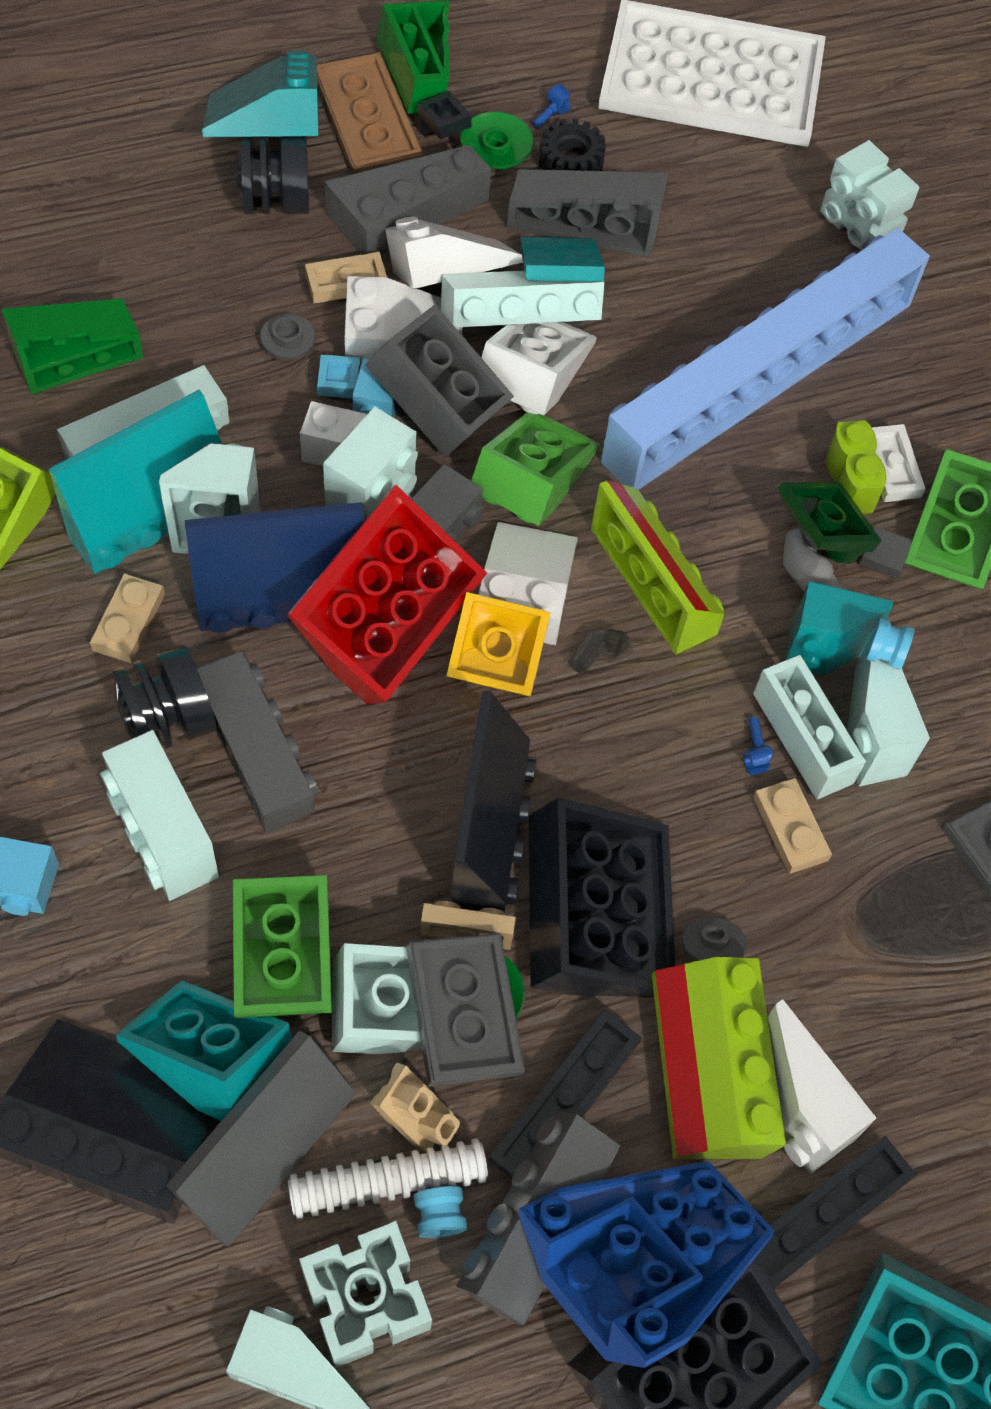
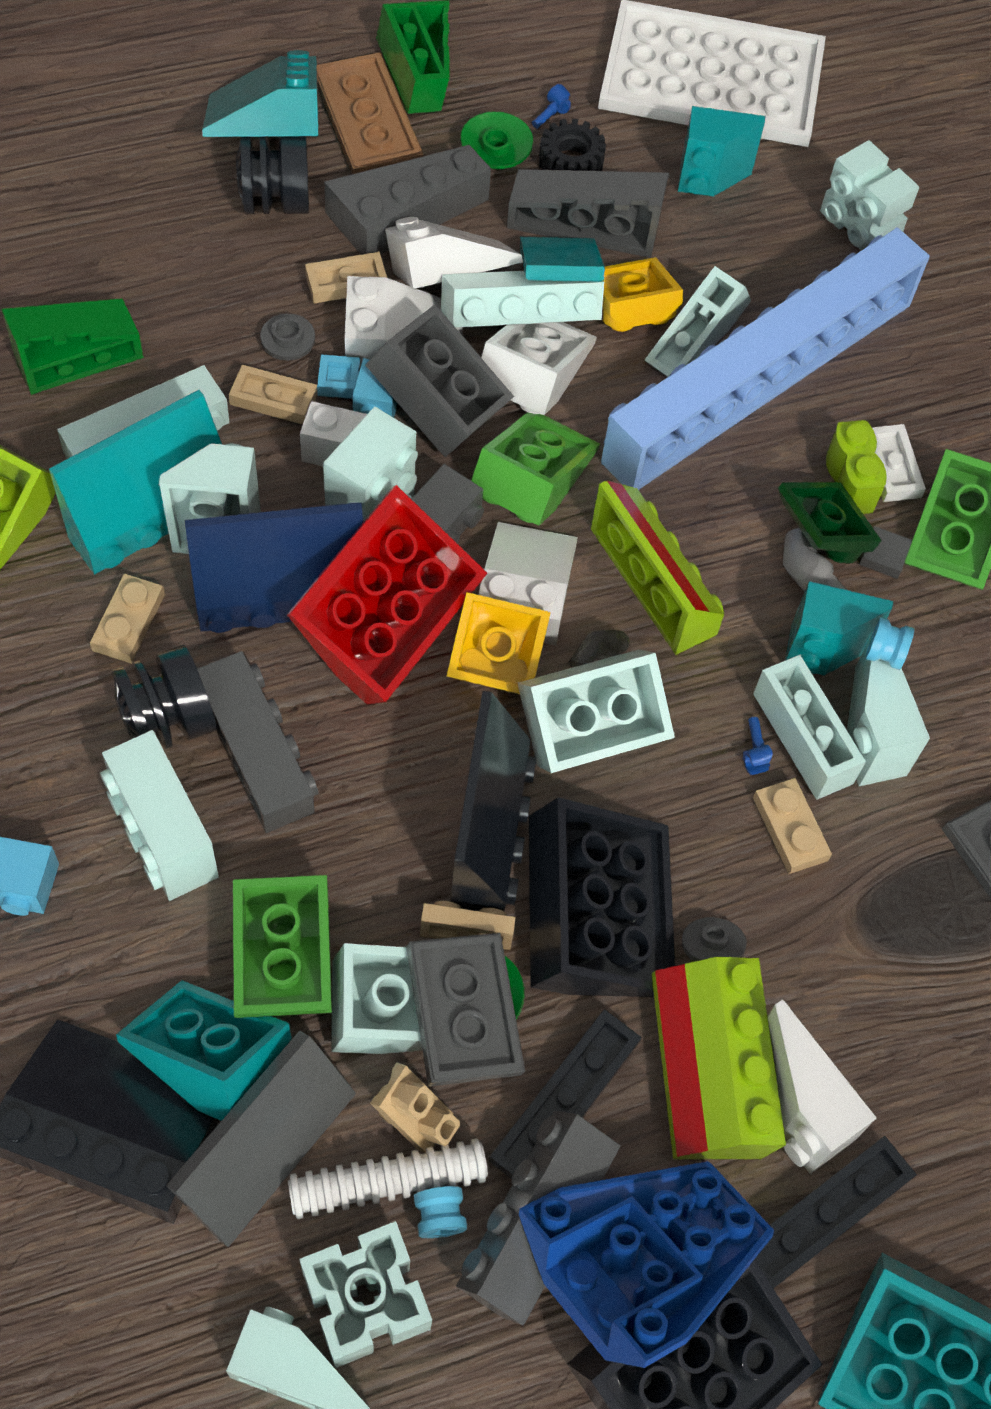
(272, 394): none -> tan plate
(443, 116): black bracket -> none
(596, 710): none -> light aqua brick
(639, 294): none -> yellow slope
(700, 322): none -> light aqua slope
(718, 150): none -> teal slope

